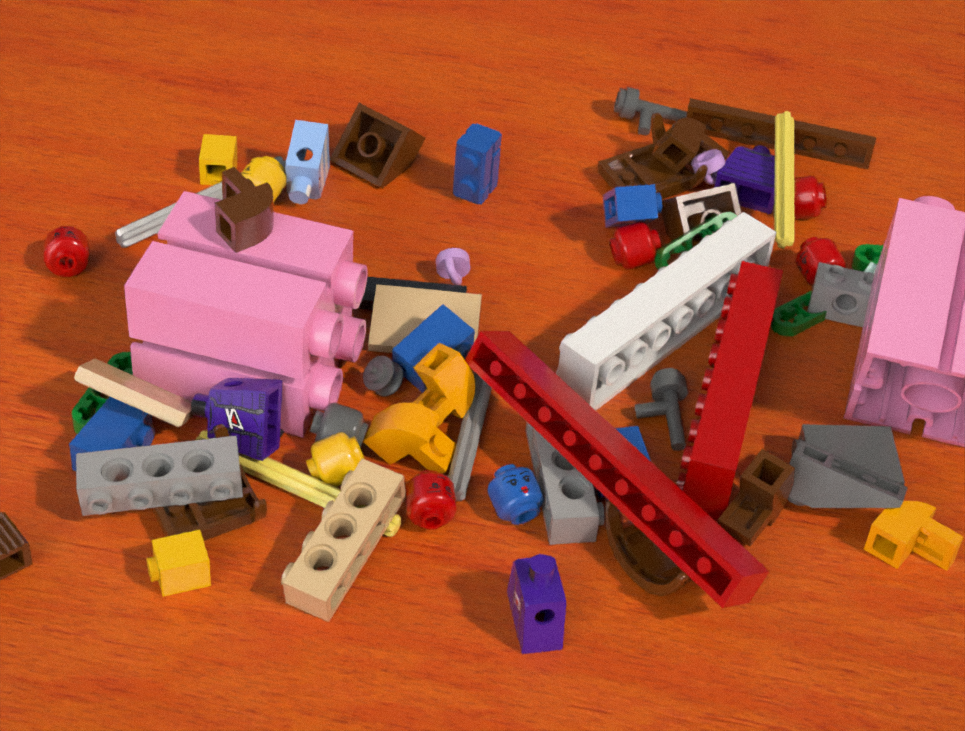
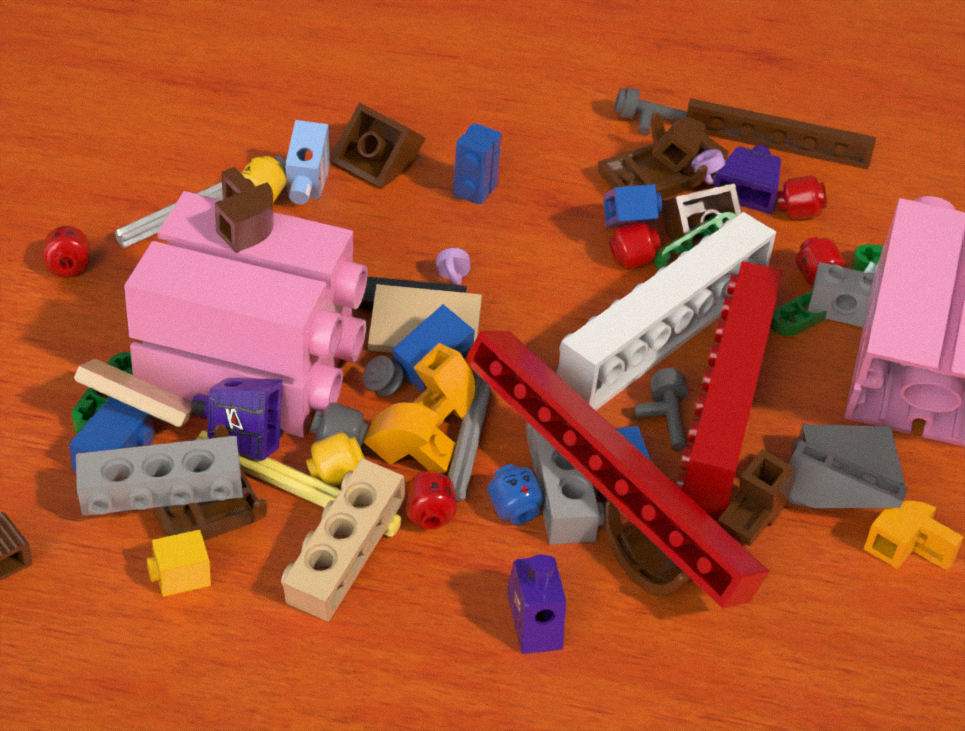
(215, 156): yellow brick -> none
(784, 180): light yellow axle -> none

